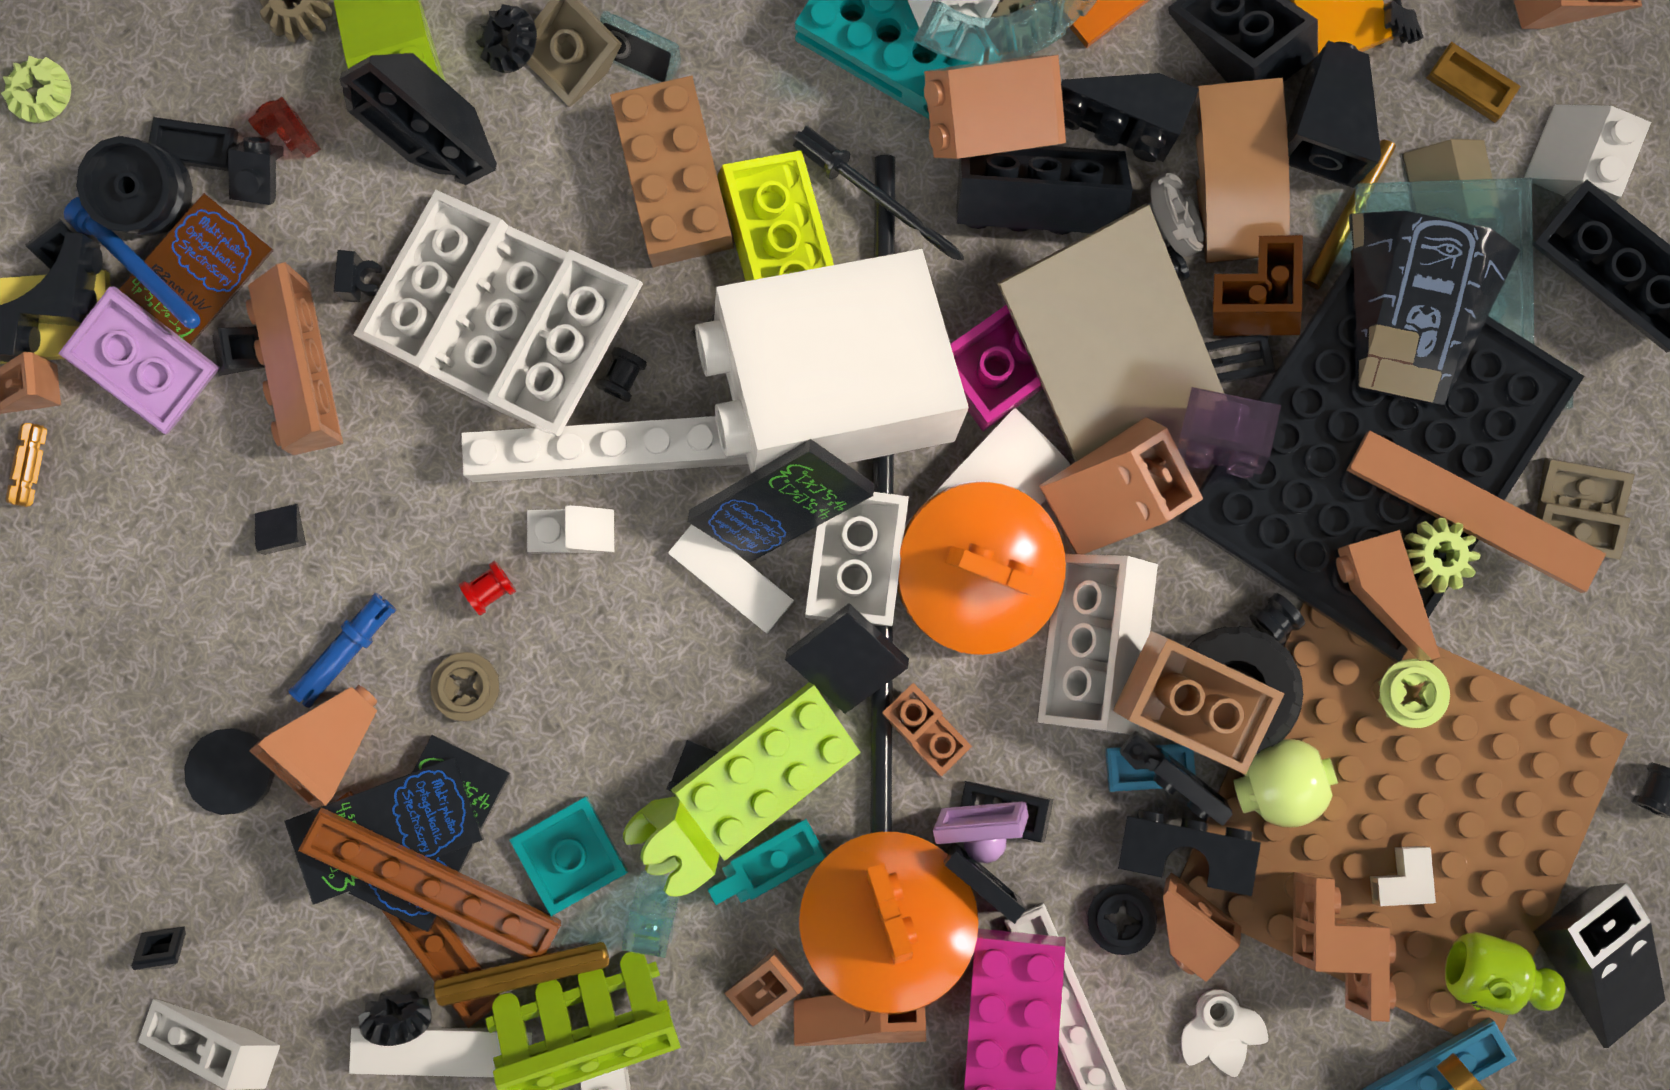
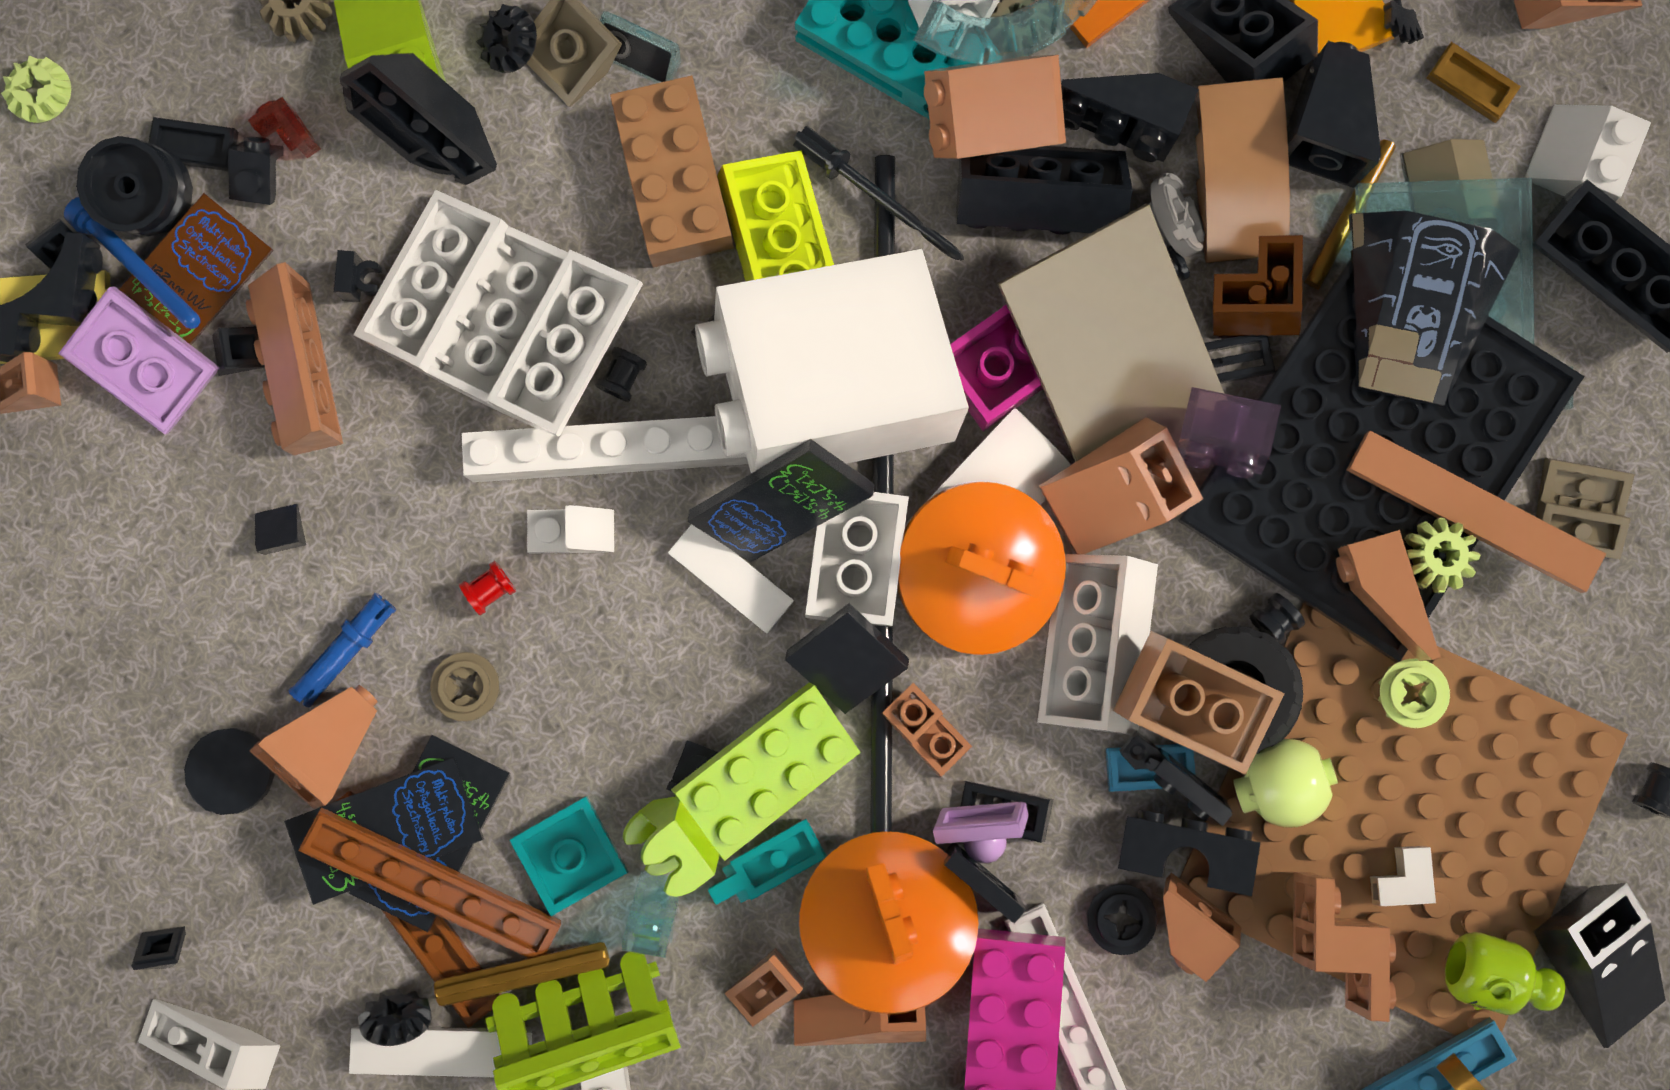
(26, 464): axle -> none
(1222, 1038): white plate -> none

